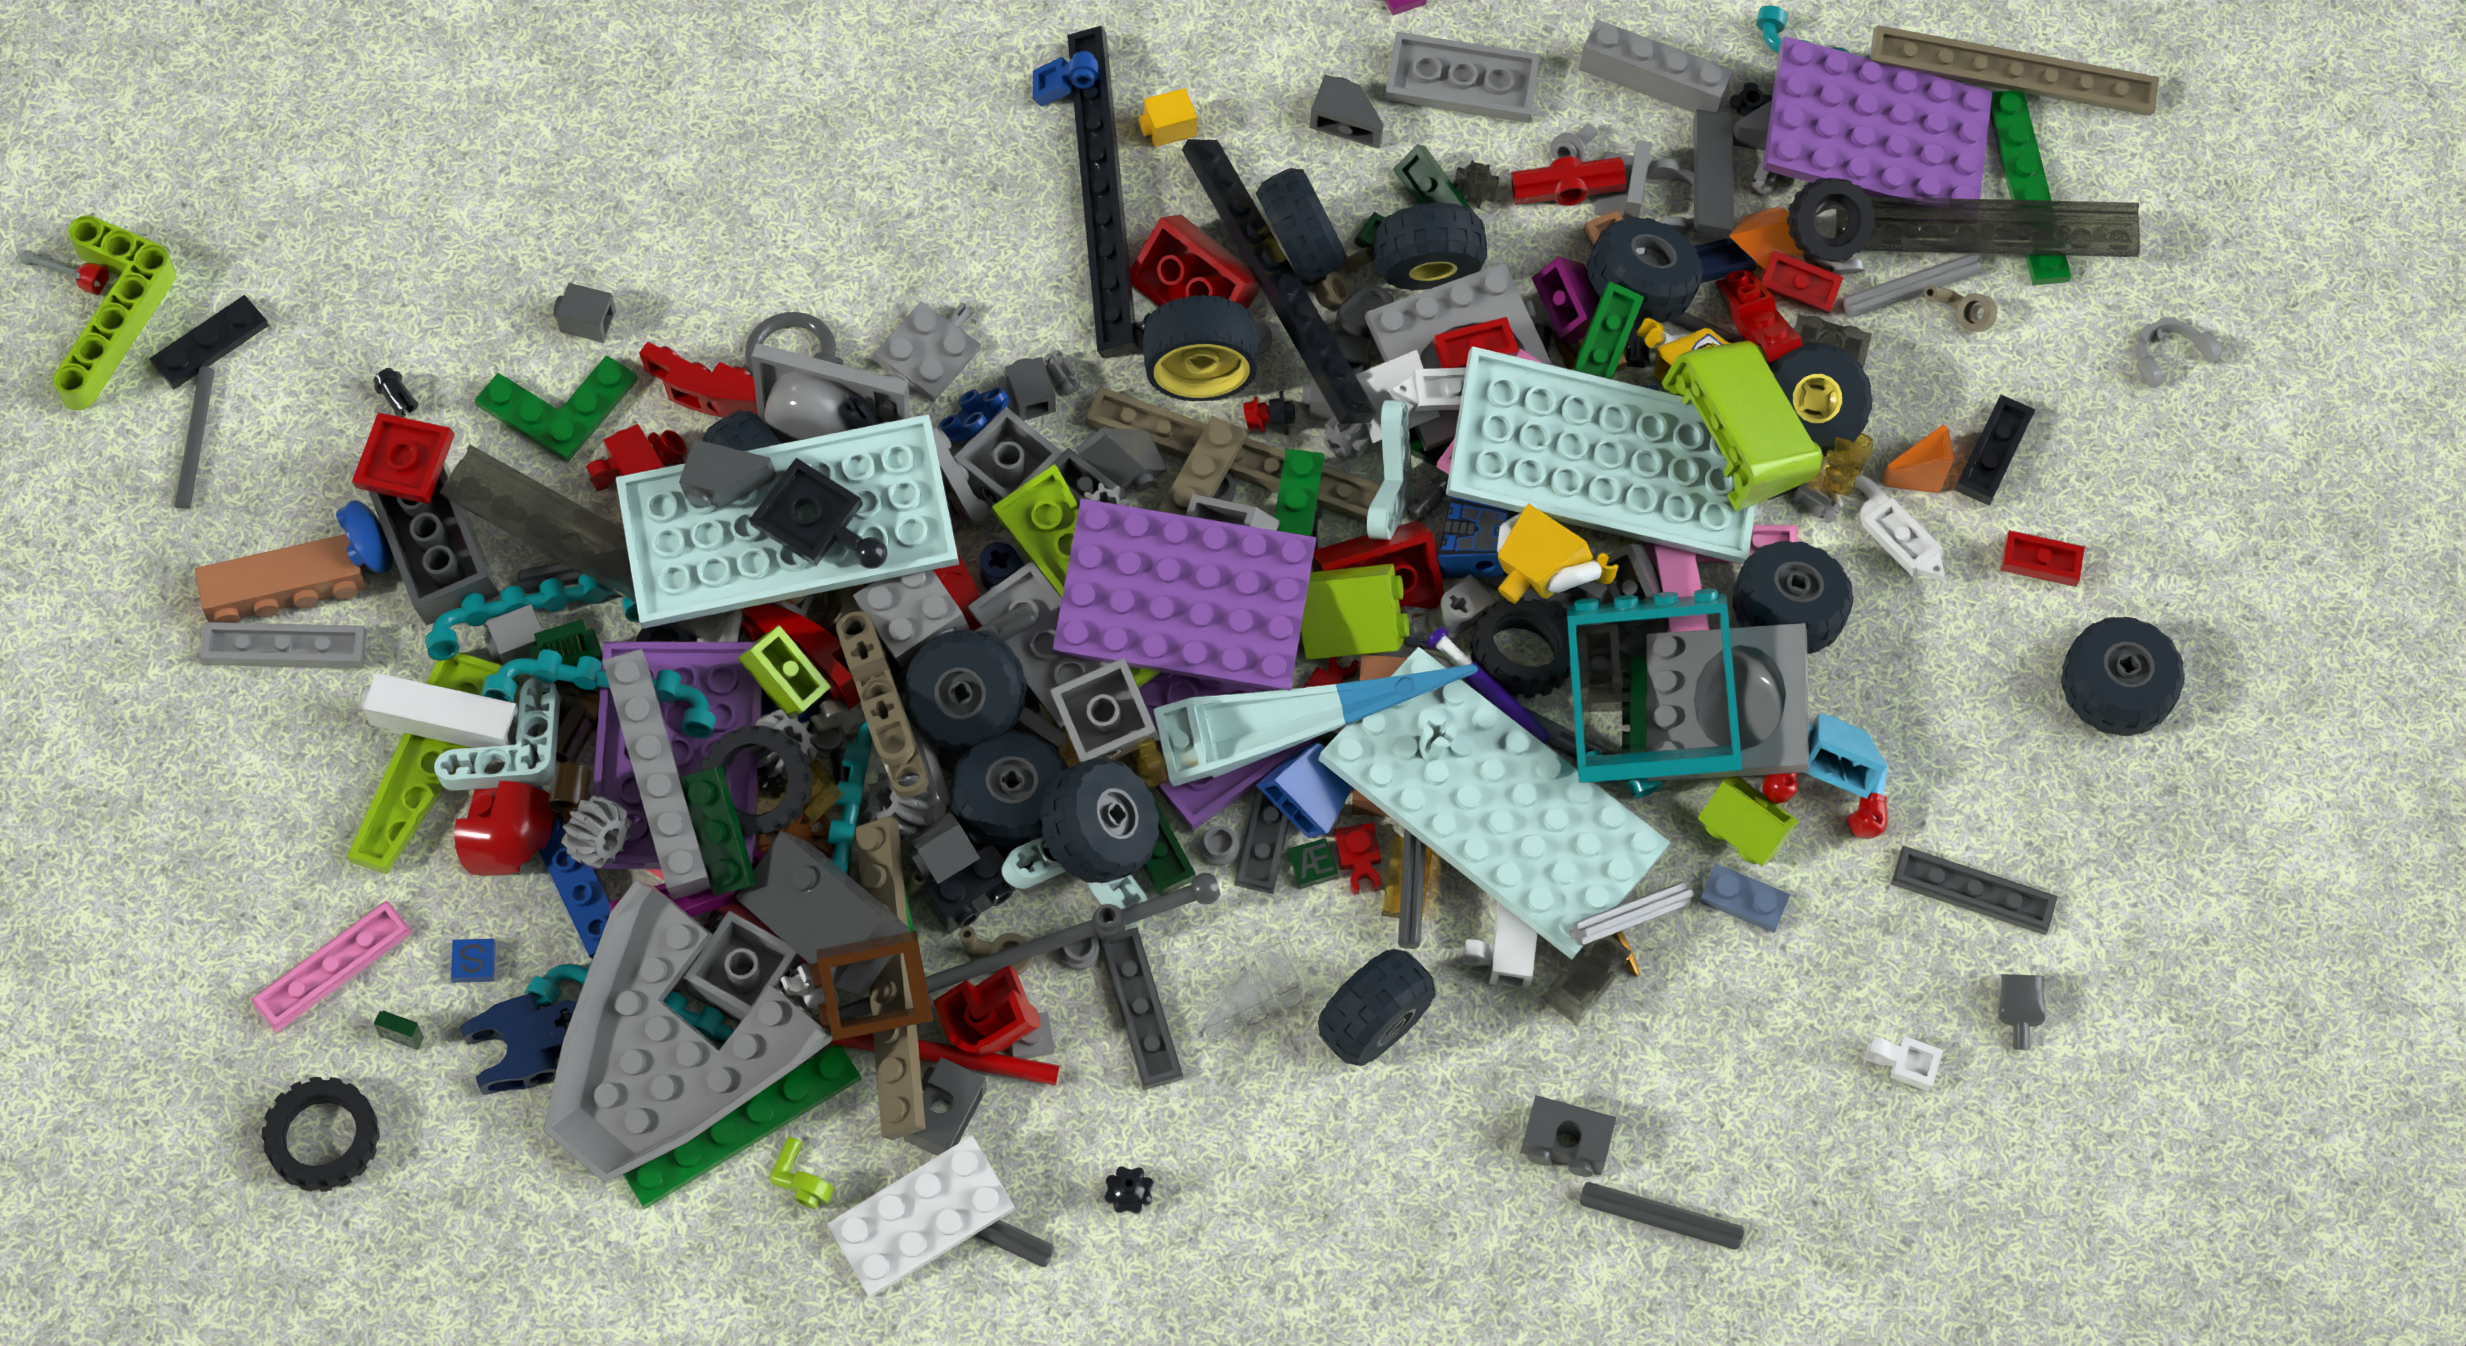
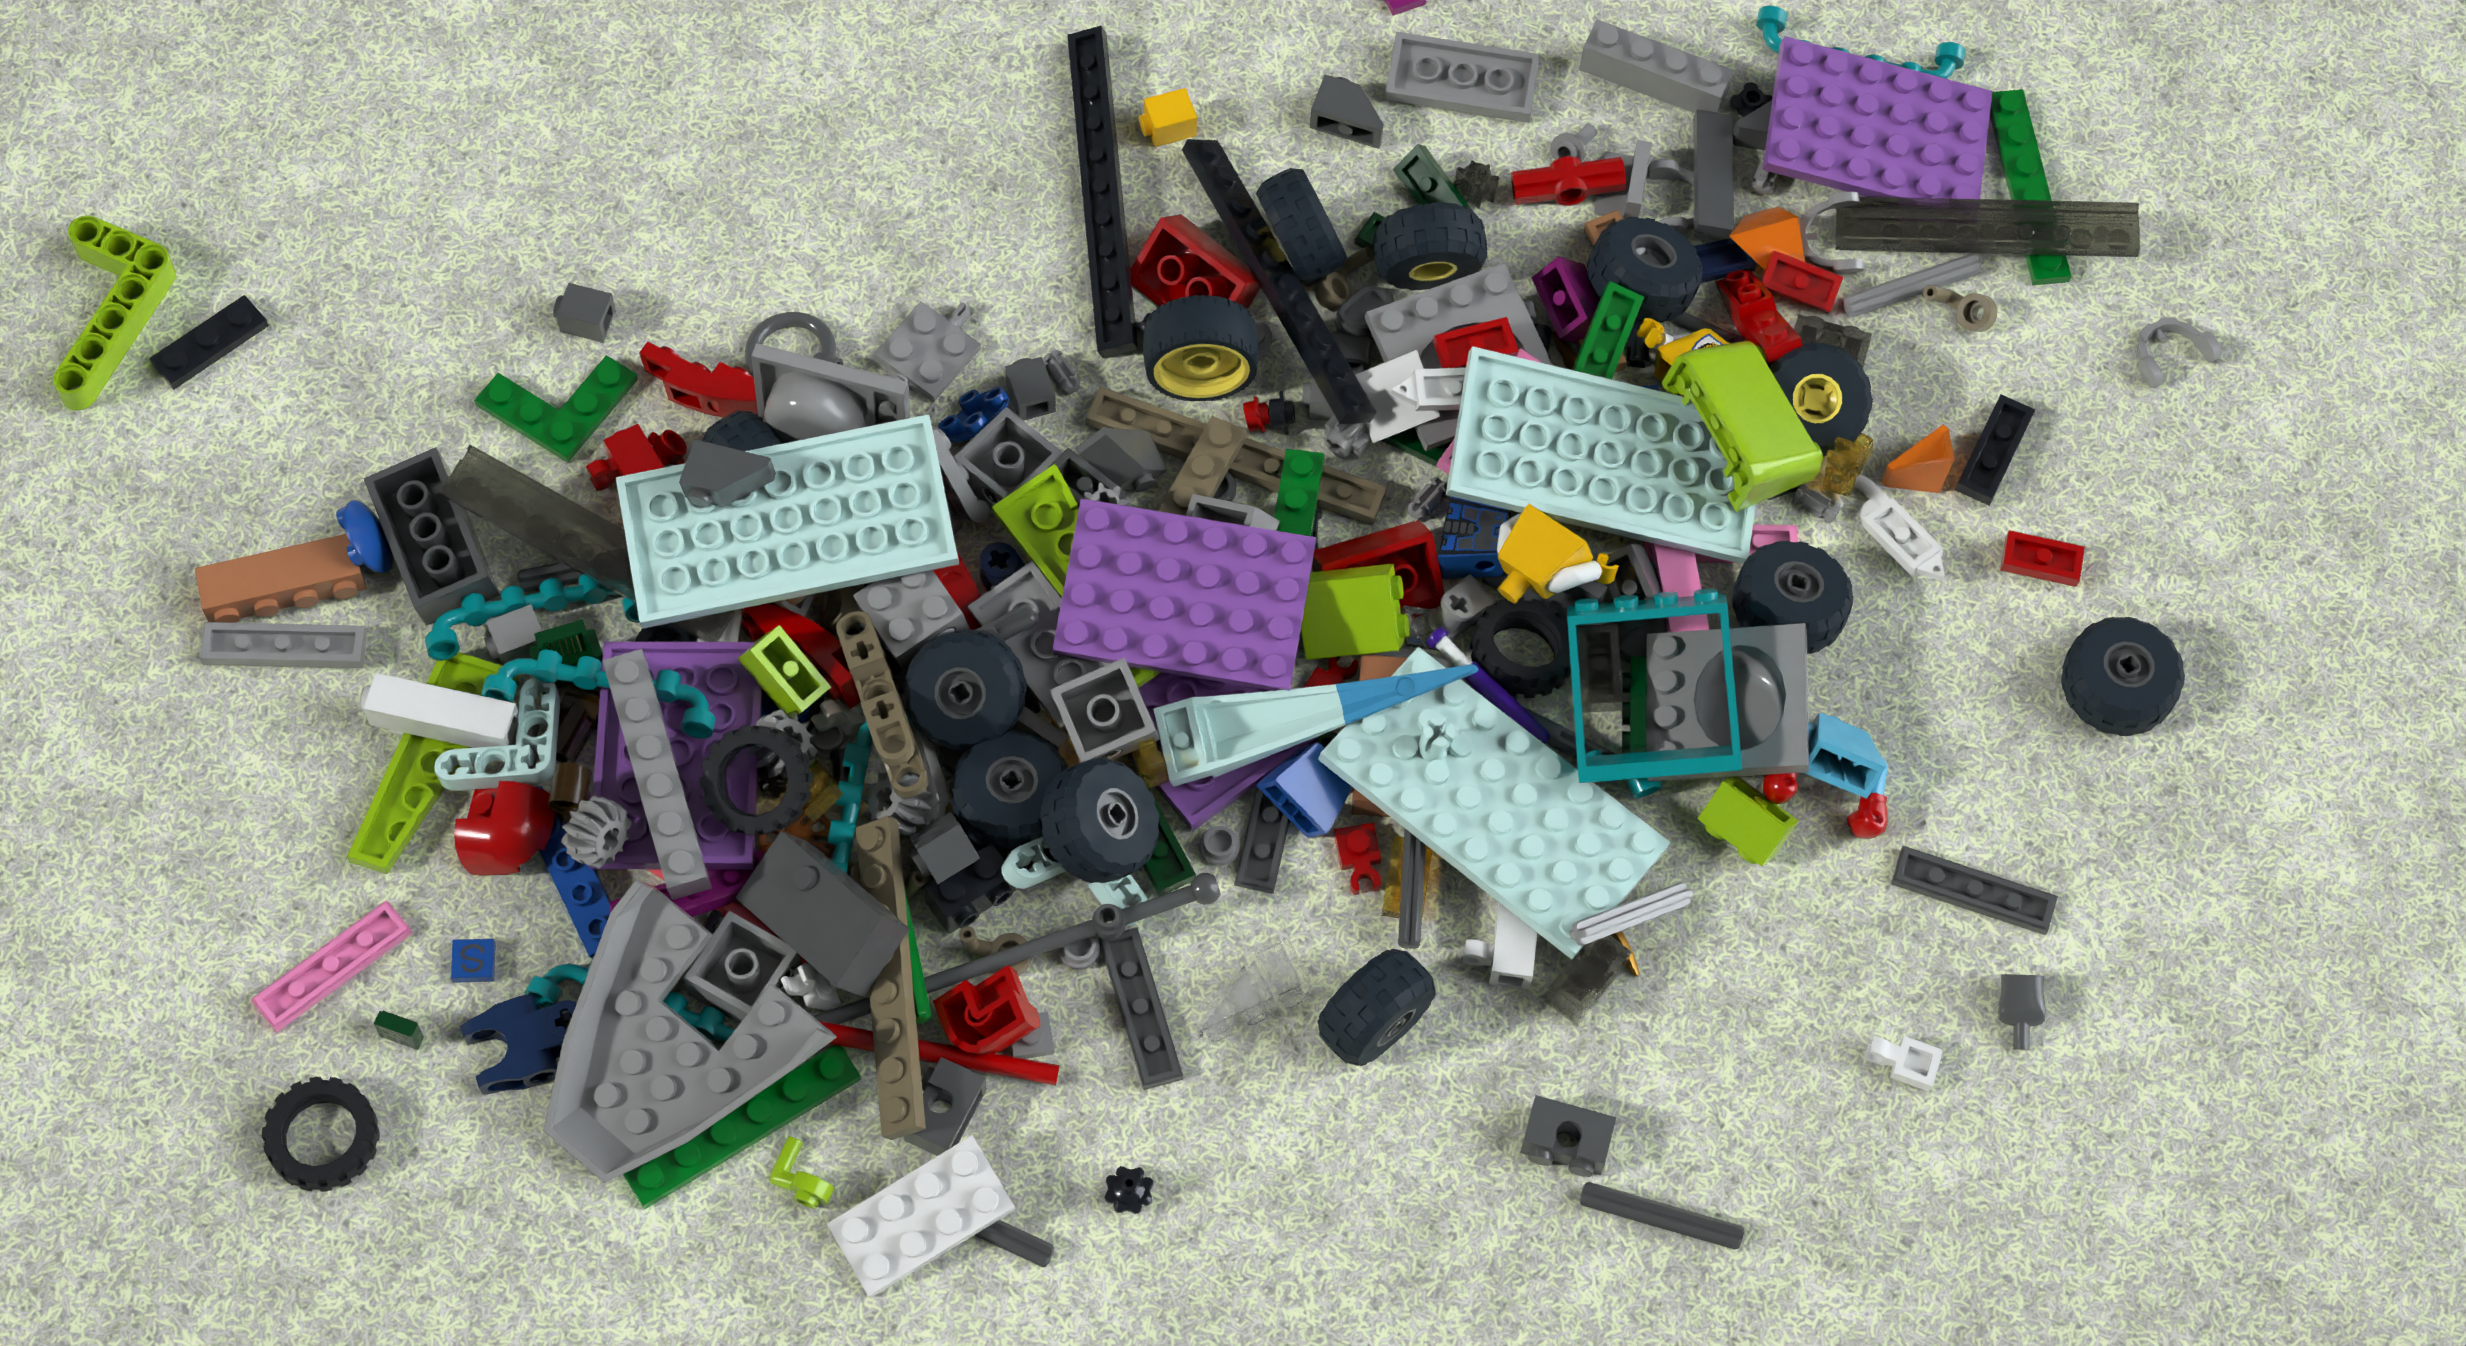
(84, 275): hinge -> none
(194, 438): dark grey bar -> none
(390, 385): black pin -> none
(403, 458): red plate -> none
(718, 830): dark green plate -> none
(816, 535): black plate -> none
(862, 414): black pin -> none
(866, 950): reddish brown window -> none
(1055, 78): blue plate -> none
(1312, 863): dark green tile -> none
(1396, 490): light aqua beam -> none
(1744, 898): sand blue plate -> none
(1859, 219): black tyre -> none
(2015, 70): dark tan plate -> none

